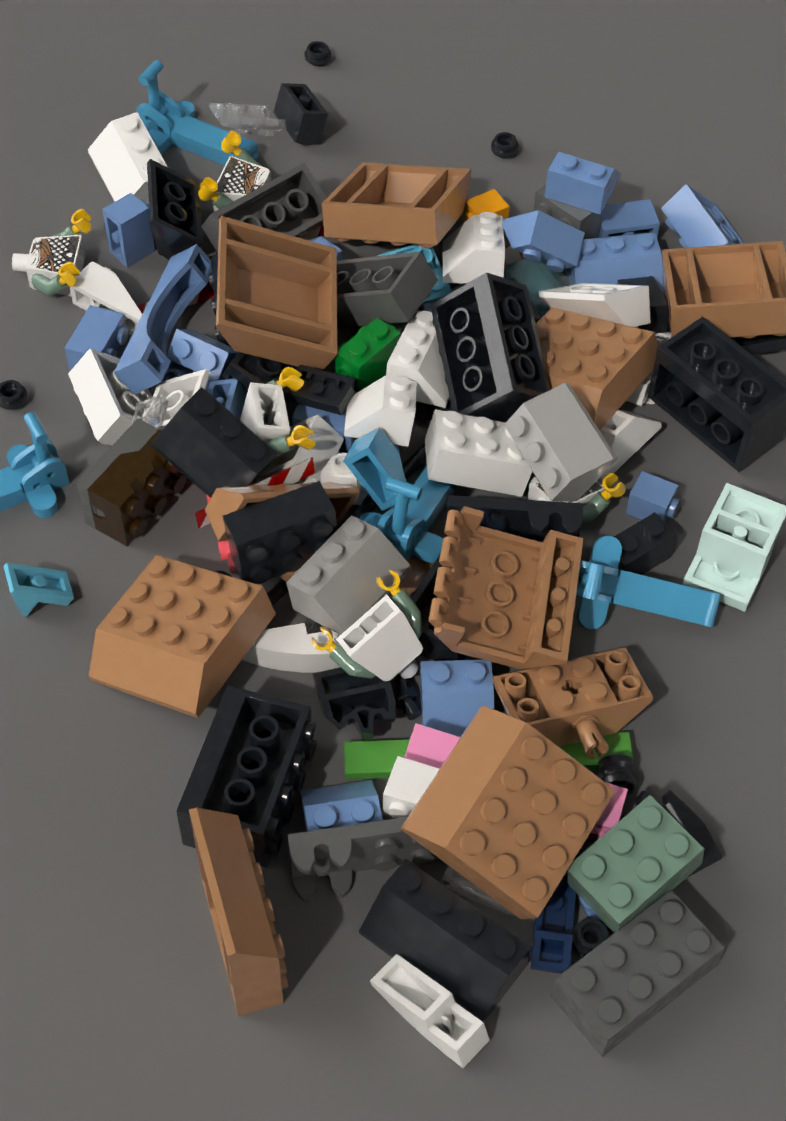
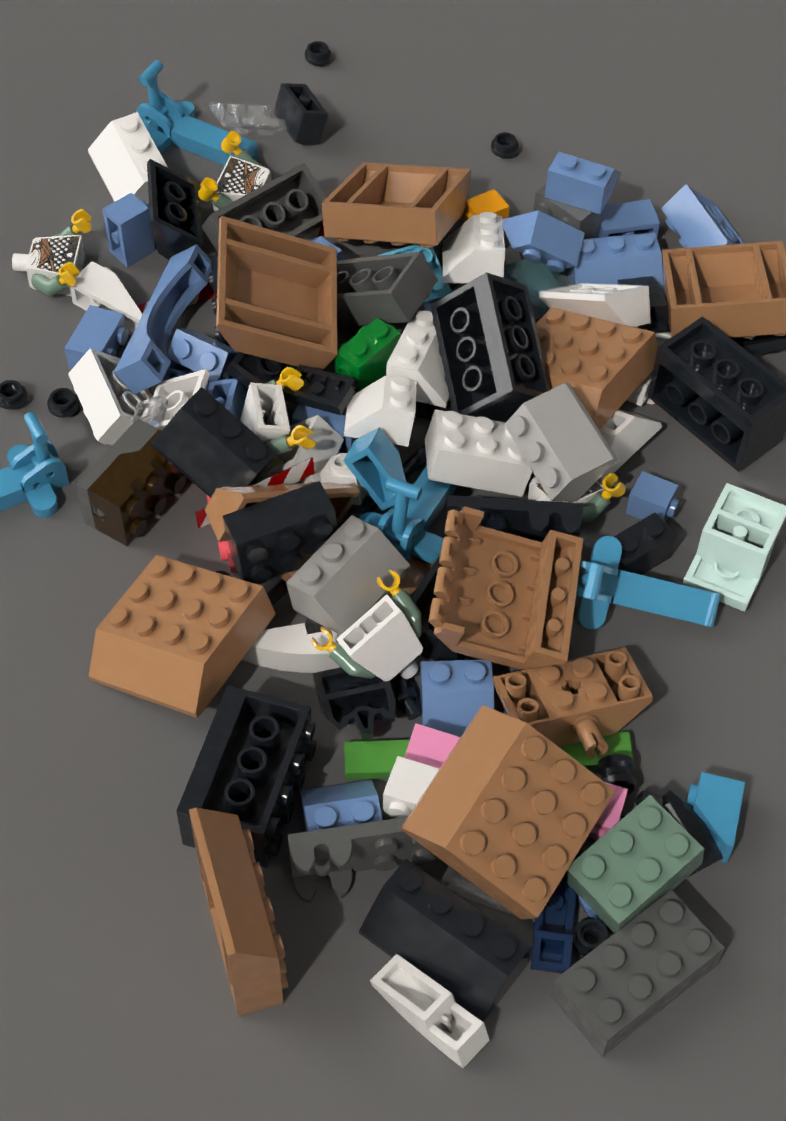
(36, 584): medium azure slope -> none
(62, 402): none -> black plate
(718, 805): none -> dark azure slope

